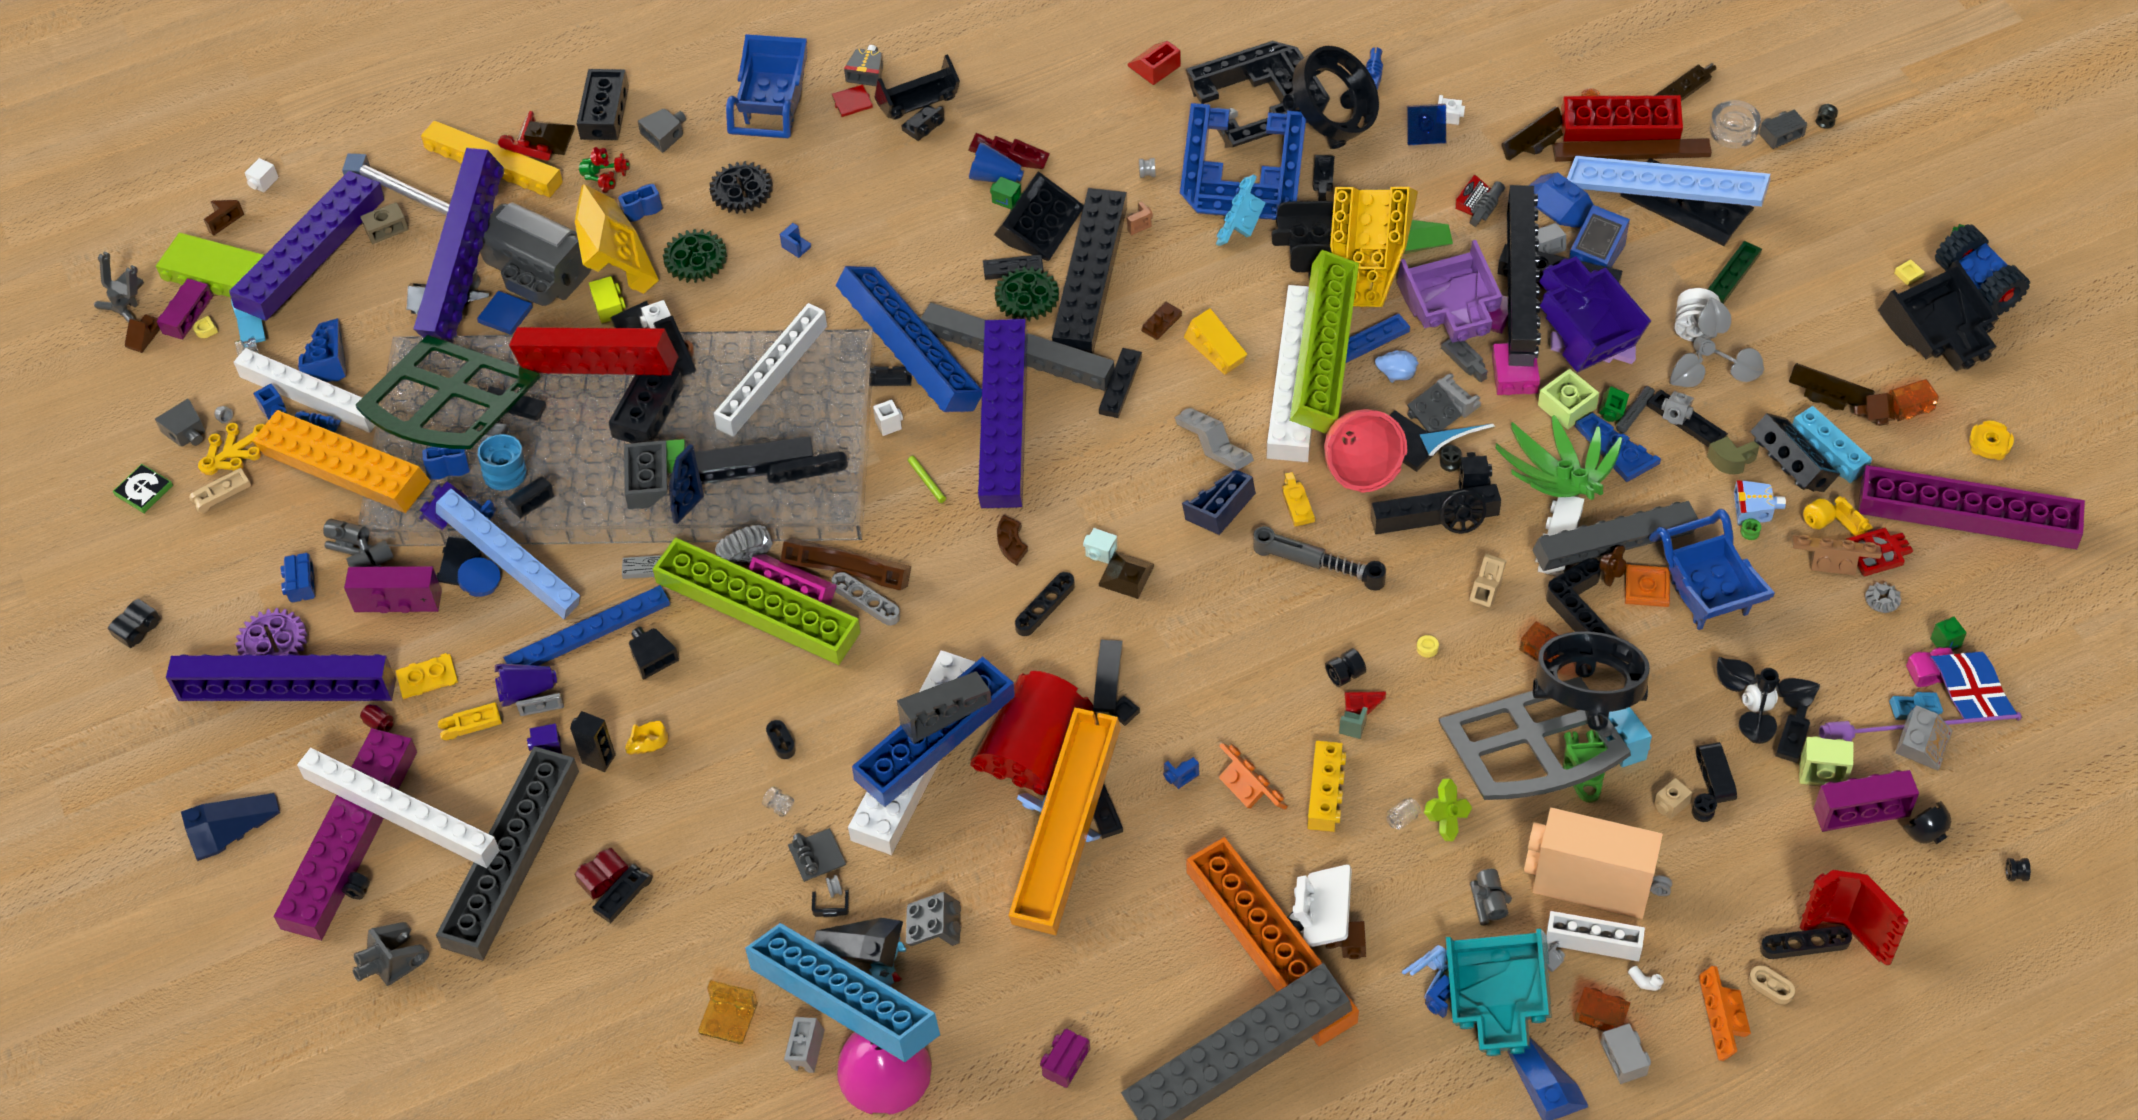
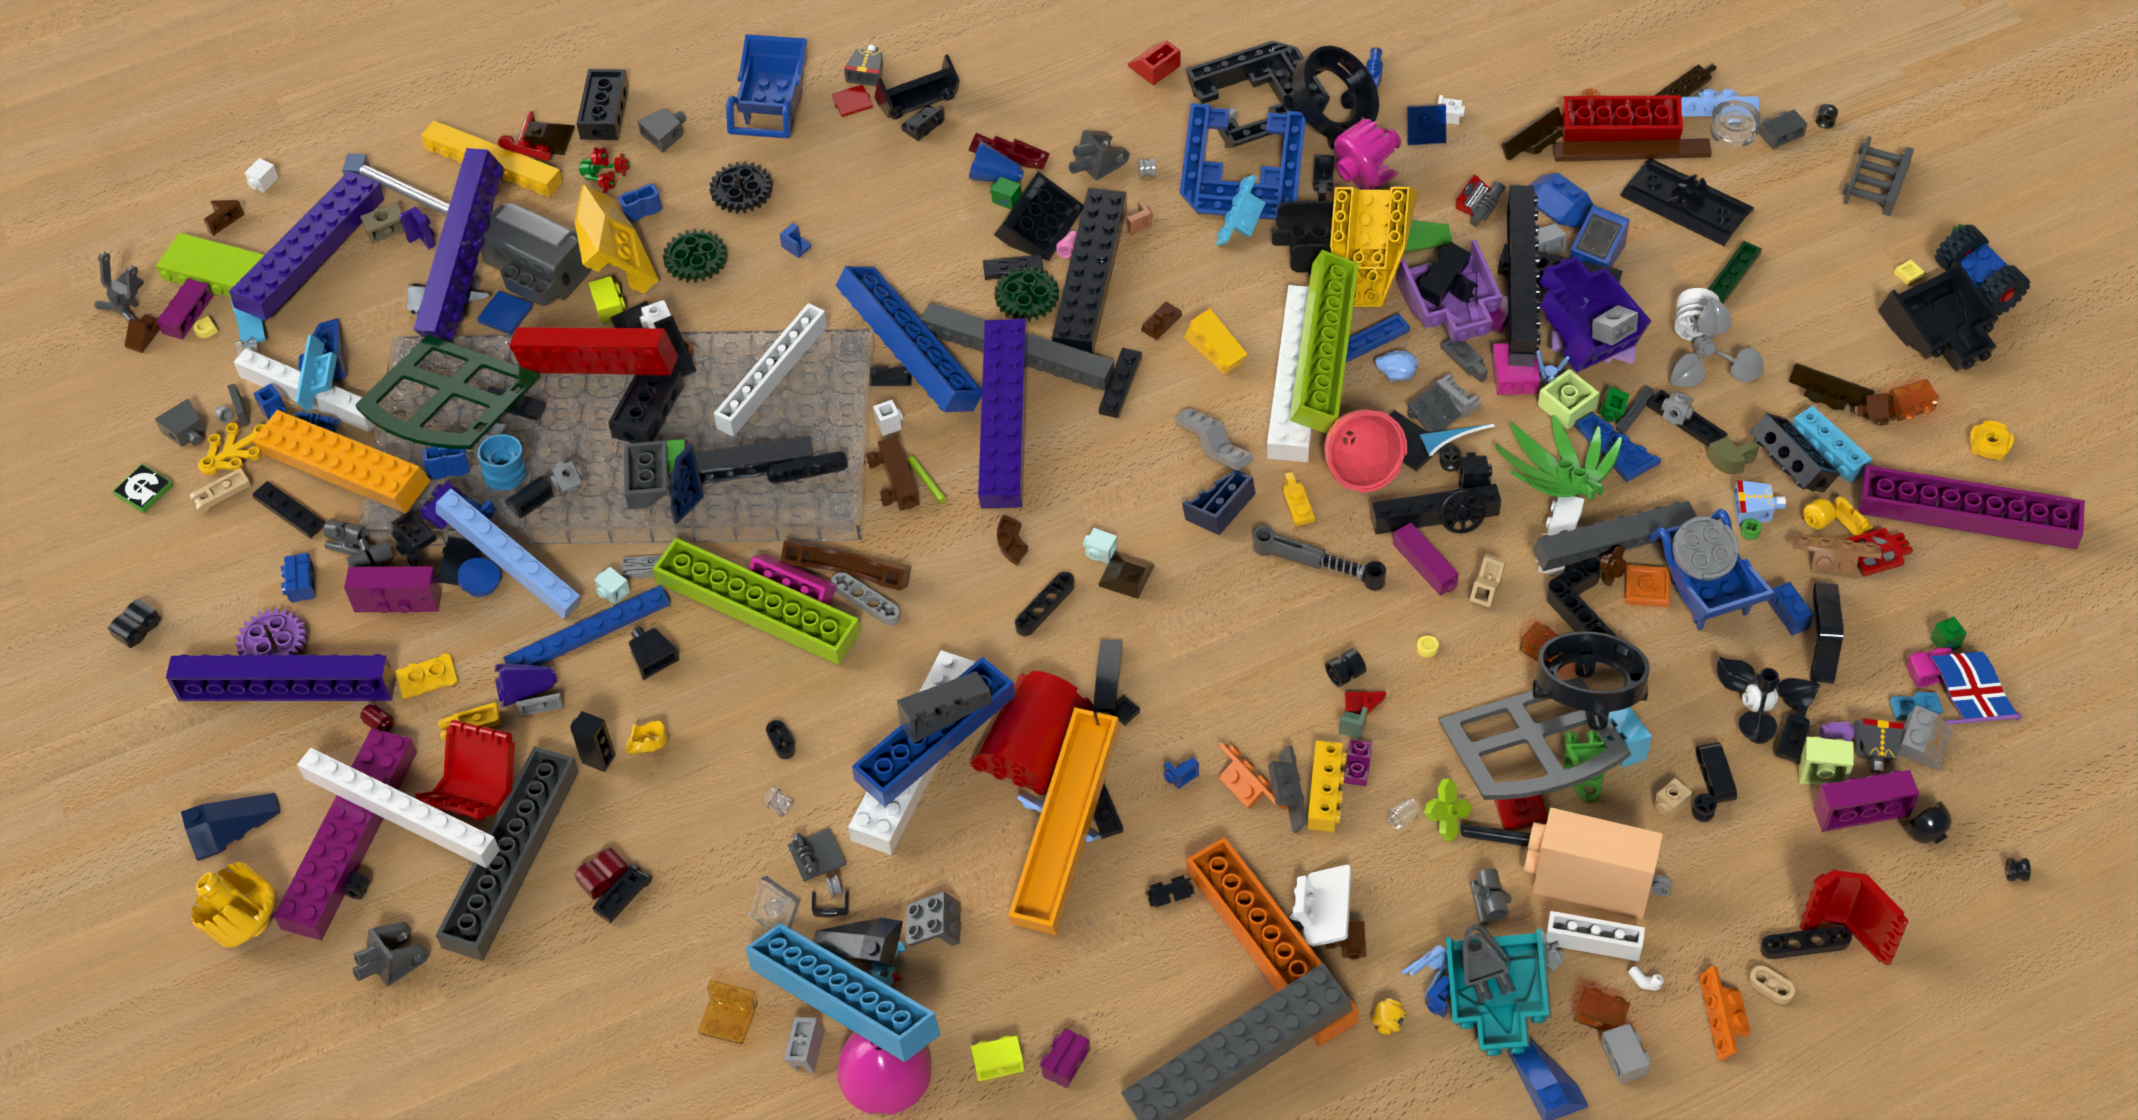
(233, 905): none -> yellow piece
(238, 405): none -> dark grey tile
(288, 509): none -> black plate
(315, 374): none -> medium azure bracket
(411, 537): none -> black bracket
(417, 226): none -> dark purple bracket
(475, 771): none -> red hinge
(545, 737): dark purple brick -> none
(566, 484): none -> light grey brick
(611, 586): none -> light aqua brick
(744, 544): light grey gear -> none
(773, 904): none -> clear tile
(898, 474): none -> reddish brown brick
(997, 1058): none -> neon yellow brick
(1066, 245): none -> bright pink cone
(1096, 157): none -> dark grey piece
(1161, 892): none -> black hinge
(1287, 787): none -> dark grey bracket
(1358, 762): none -> magenta slope
(1362, 152): none -> dark pink piece
(1388, 1017): none -> yellow head
(1425, 559): none -> magenta brick
(1443, 273): none -> black brick
(1463, 288): none -> black tile
(1484, 962): none -> dark grey piece
(1495, 834): none -> black axle
(1521, 812): none -> red tile
(1549, 372): none -> light blue plant
(1614, 325): none -> light grey brick
(1669, 180): light blue plate -> none
(1705, 548): none -> light grey tile
(1709, 99): none -> light blue bracket
(1791, 608): none -> blue brick
(1829, 632): none -> black beam
(1877, 741): none -> dark grey torso
(1886, 604): light grey gear -> none
(1892, 187): none -> dark grey fence

